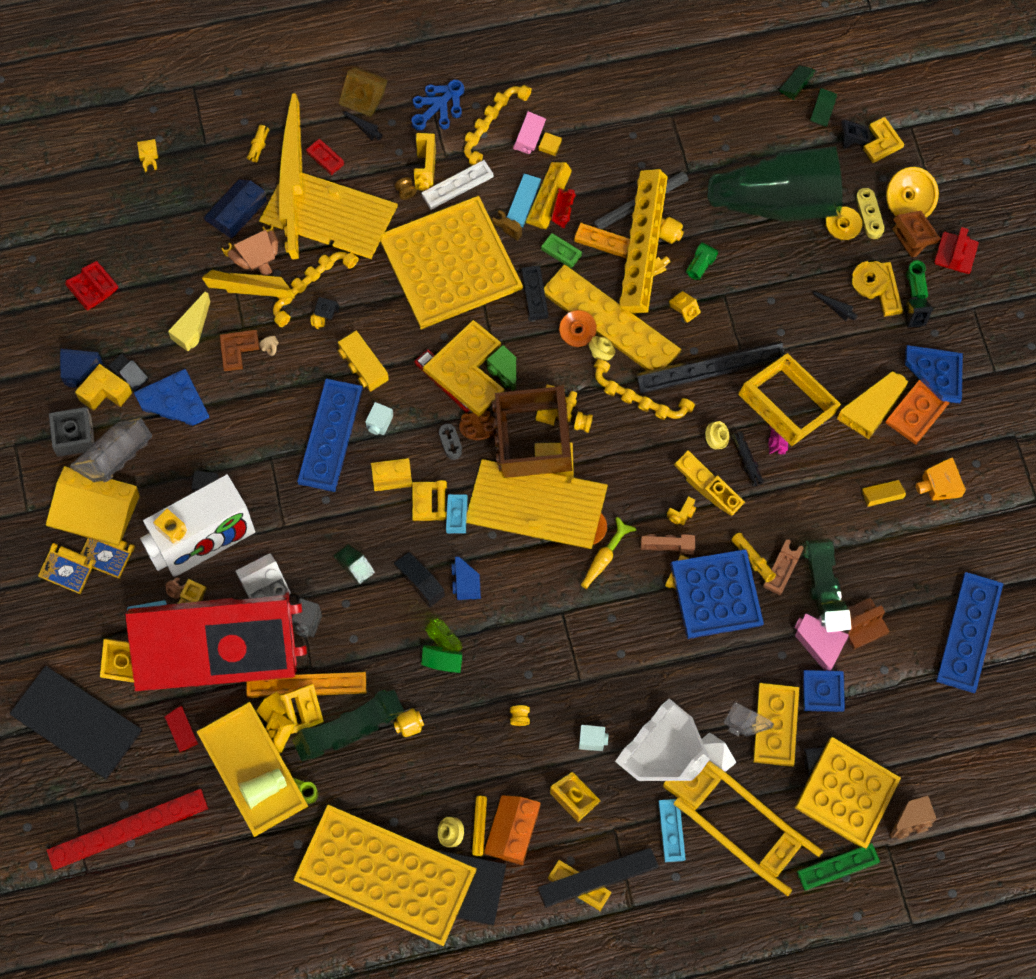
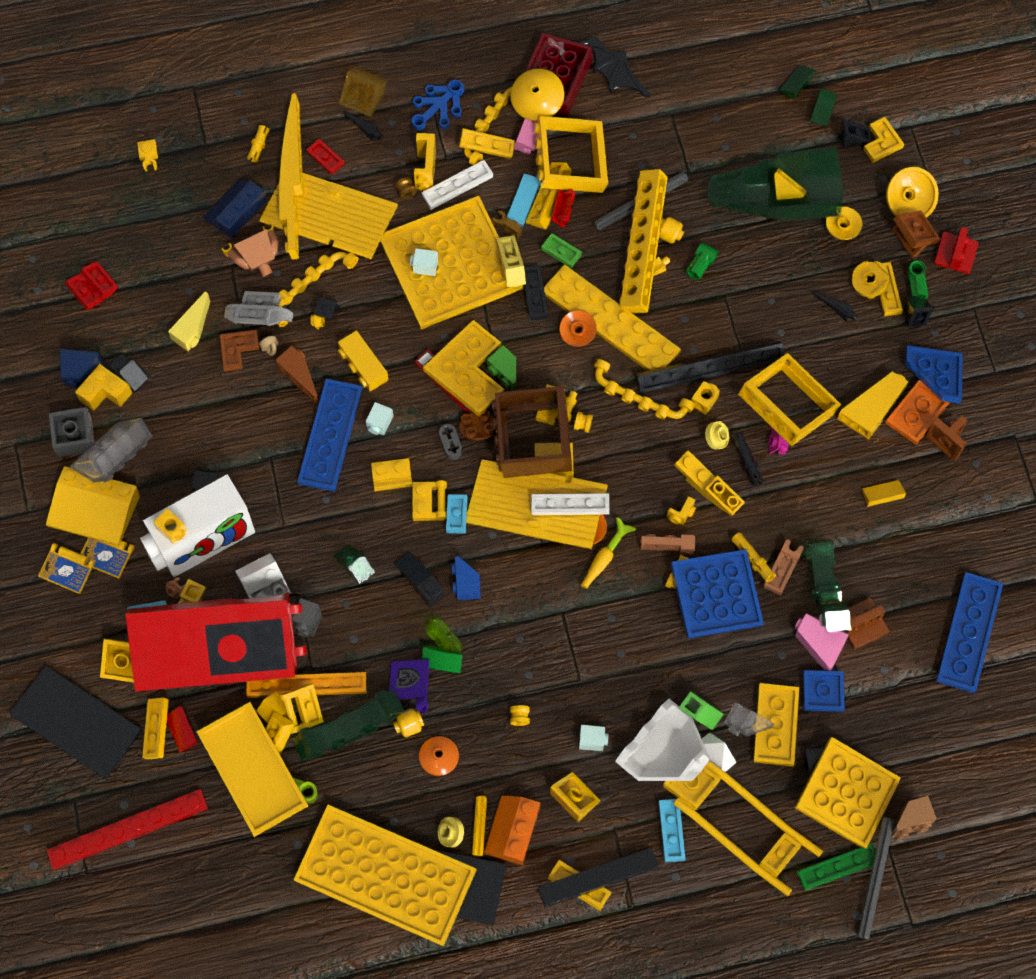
(155, 728): none -> yellow plate
(173, 399): blue plate -> none
(248, 284): yellow wedge -> none
(258, 309): none -> light grey plate
(262, 787): yellowish green plant -> none
(294, 366): none -> dark orange slope
(411, 681): none -> dark purple flag
(424, 262): none -> light aqua brick
(439, 765): none -> orange dish
(486, 143): none -> yellow tile
(511, 261): none -> light yellow slope
(542, 103): none -> yellow dish
(550, 144): yellow tile -> none
(566, 182): none -> yellow window
(567, 61): none -> dark red slope
(570, 504): none -> white plate
(601, 348): light yellow plate -> none
(602, 240): light orange plate -> none
(613, 67): none -> black animal
(685, 305): yellow bracket -> none
(701, 710): none -> bright green slope
(702, 404): none -> yellow brick
(786, 187): none -> yellow slope
(870, 219): light yellow plate -> none
(875, 878): none -> dark grey axle
(942, 481): light orange torso -> none
(947, 437): none -> dark orange bracket

